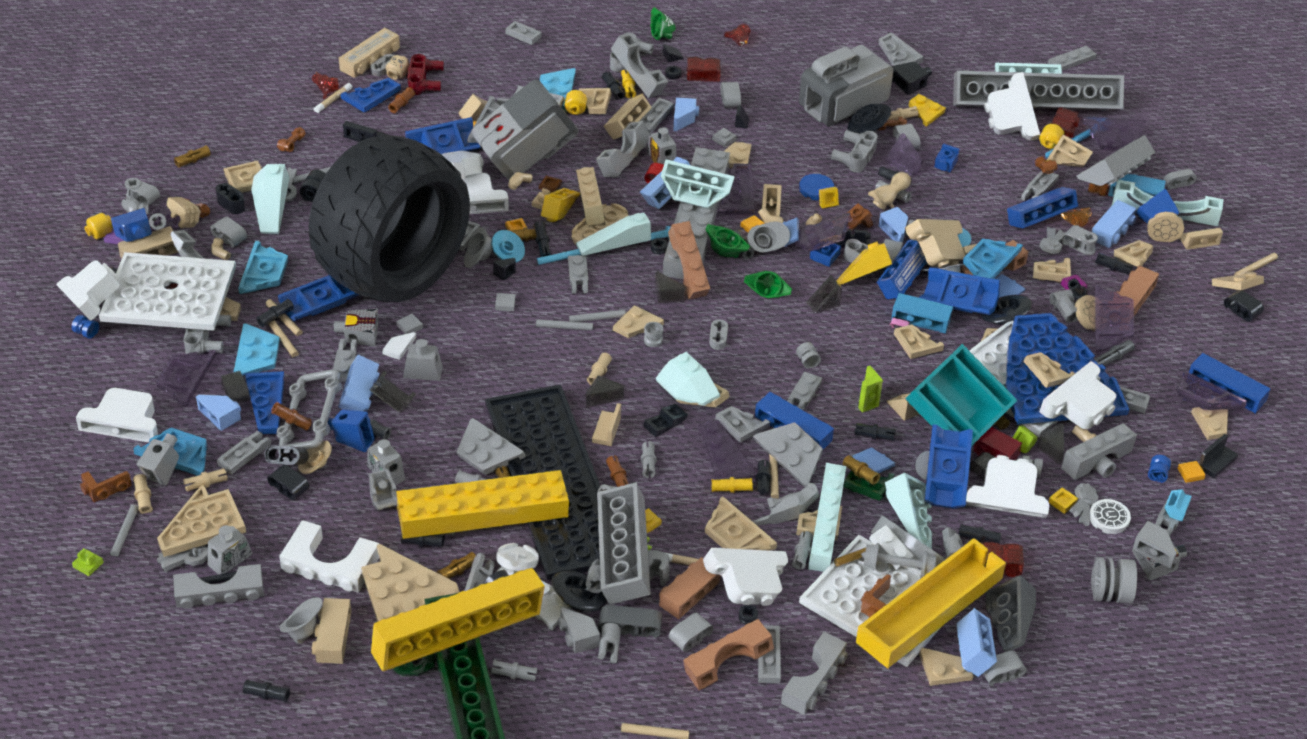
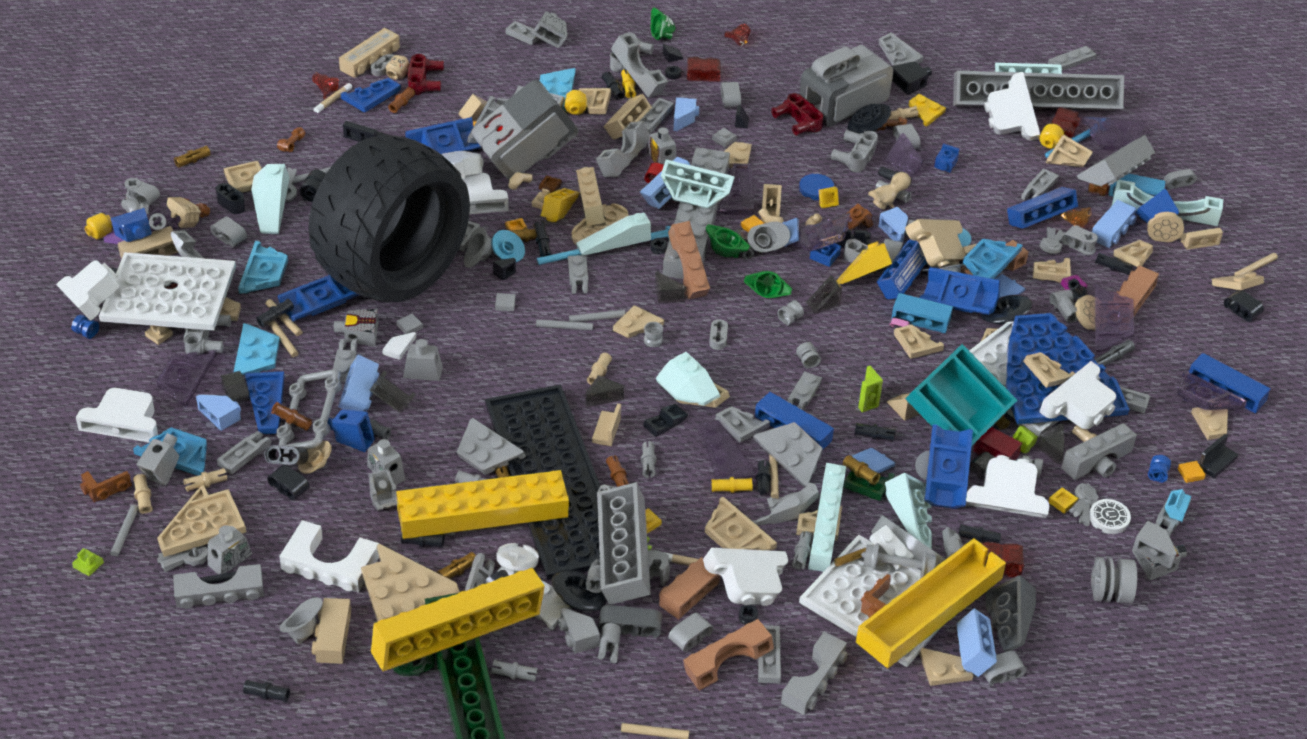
(158, 333): none -> tan tile
(217, 249): tan arm -> none
(551, 29): none -> light grey torso
(791, 312): none -> light grey wheel
(804, 112): none -> dark red piece
(1046, 166): dark orange bar -> none

